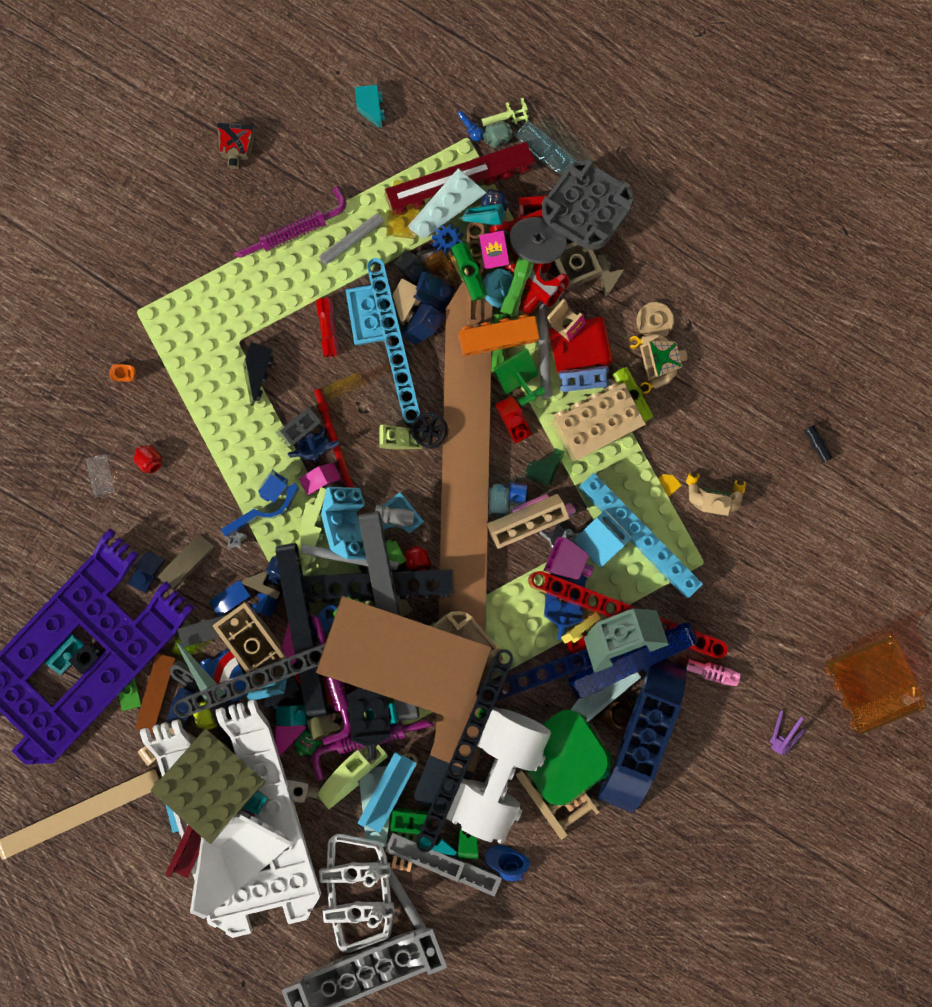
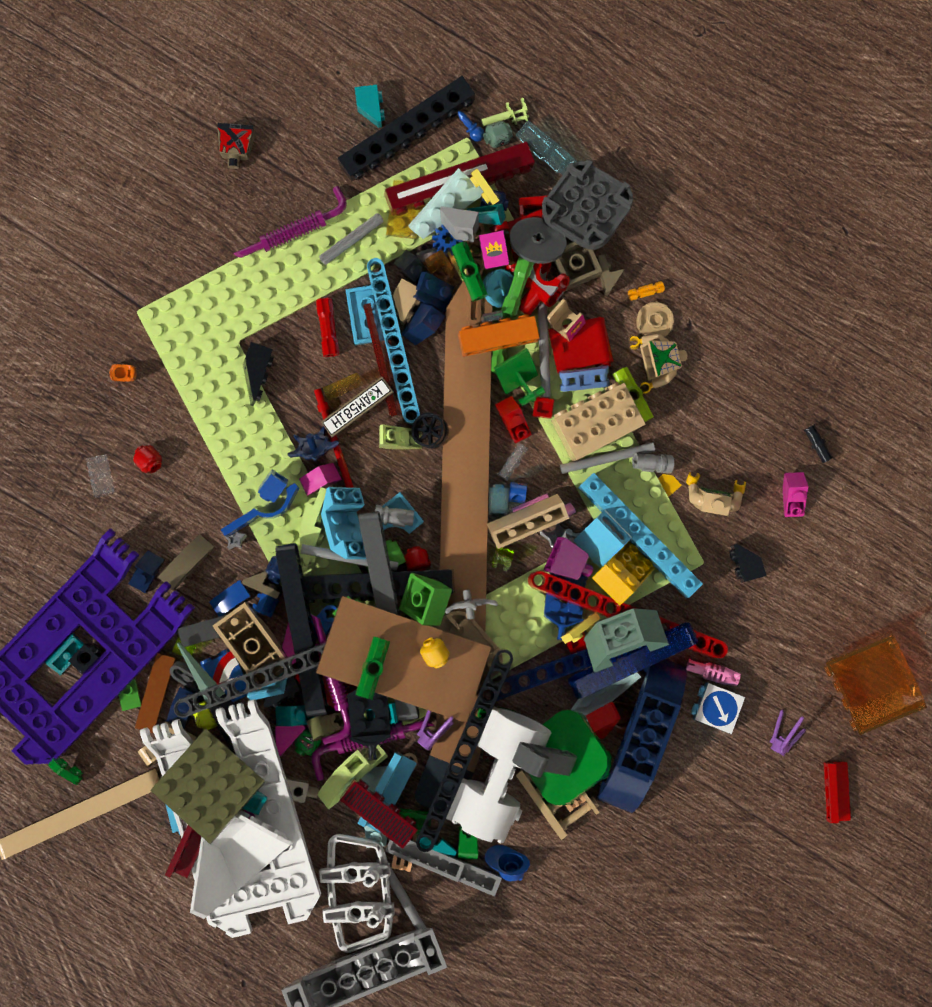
(61, 768): none -> green plate
(298, 426): dark grey hinge -> none
(357, 407): none -> tile
(368, 681): none -> green piece
(378, 813): none -> dark red brick
(379, 356): none -> clear red tile
(425, 600): none -> bright green slope
(429, 738): none -> medium lavender plant
(434, 652): none -> yellow head
(458, 88): none -> black brick
(460, 223): none -> light grey slope
(470, 604): none -> light grey piece
(488, 194): none -> light yellow plate
(493, 317): none -> clear light blue tile
(502, 556): none -> clear neon green tile
(513, 461): none -> clear pin
(540, 759): none -> dark grey beam
(543, 408): none -> red plate
(545, 470): clear green arch -> none
(603, 719): none -> red slope
(606, 458): none -> light grey piece
(624, 573): none -> yellow slope
(646, 290): none -> light orange axle
(650, 462): none -> light grey axle
(717, 707): none -> piece
(748, 564): none -> black slope
(794, 494): none -> dark pink slope
(837, 792): none -> red panel

